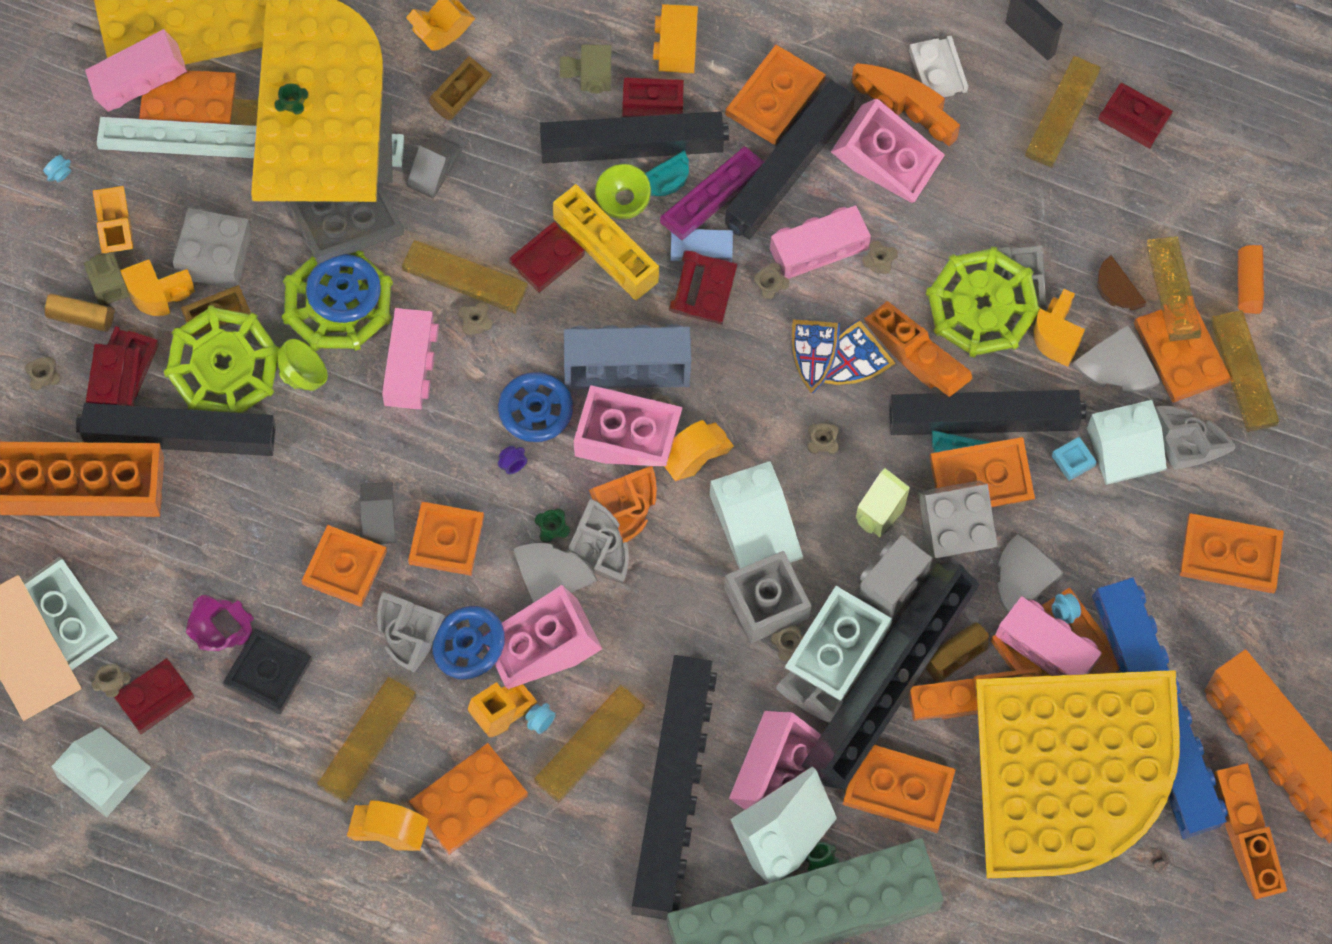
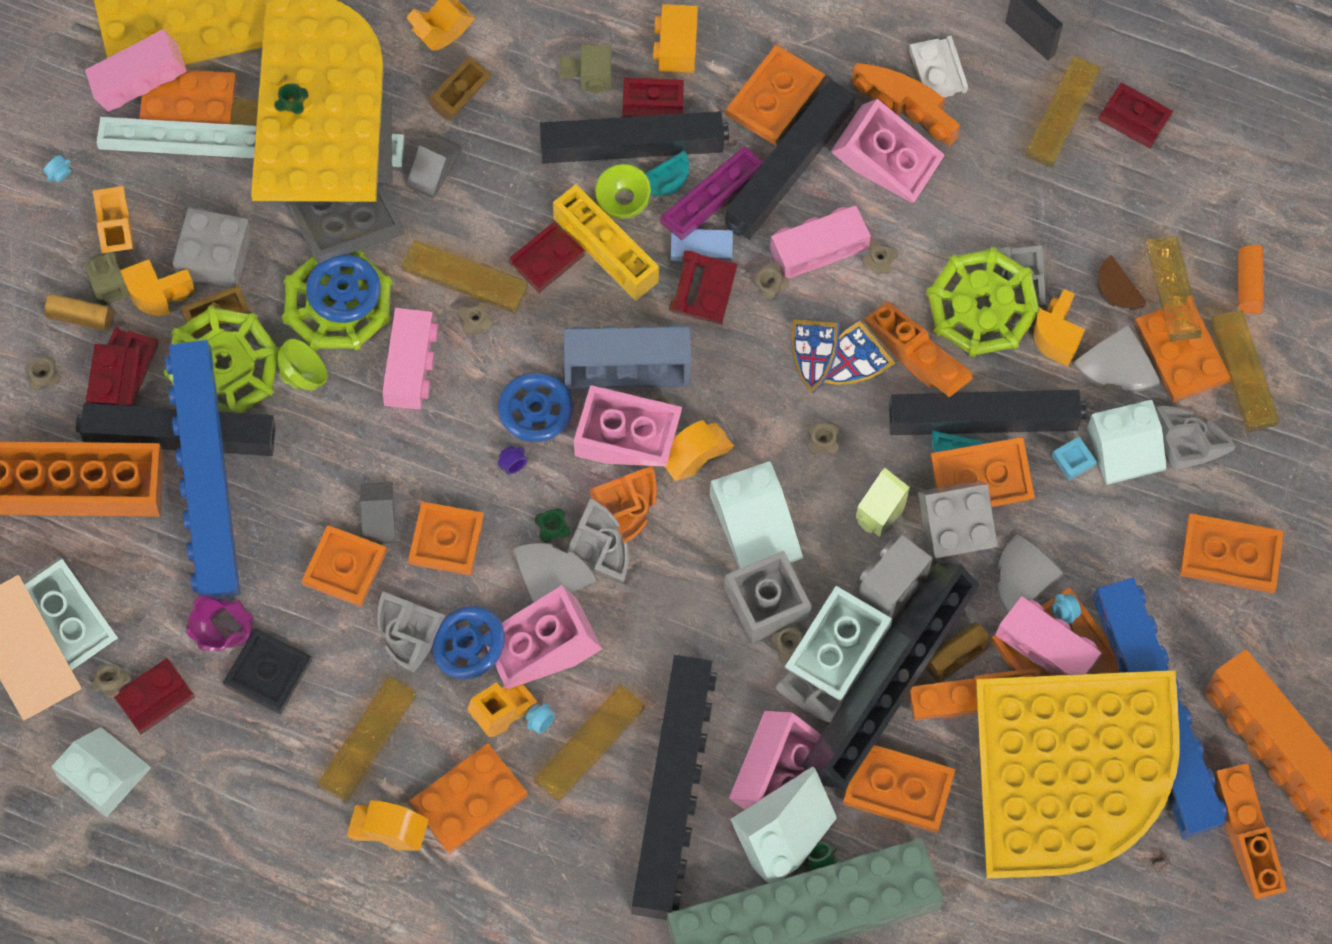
(204, 470): none -> blue brick

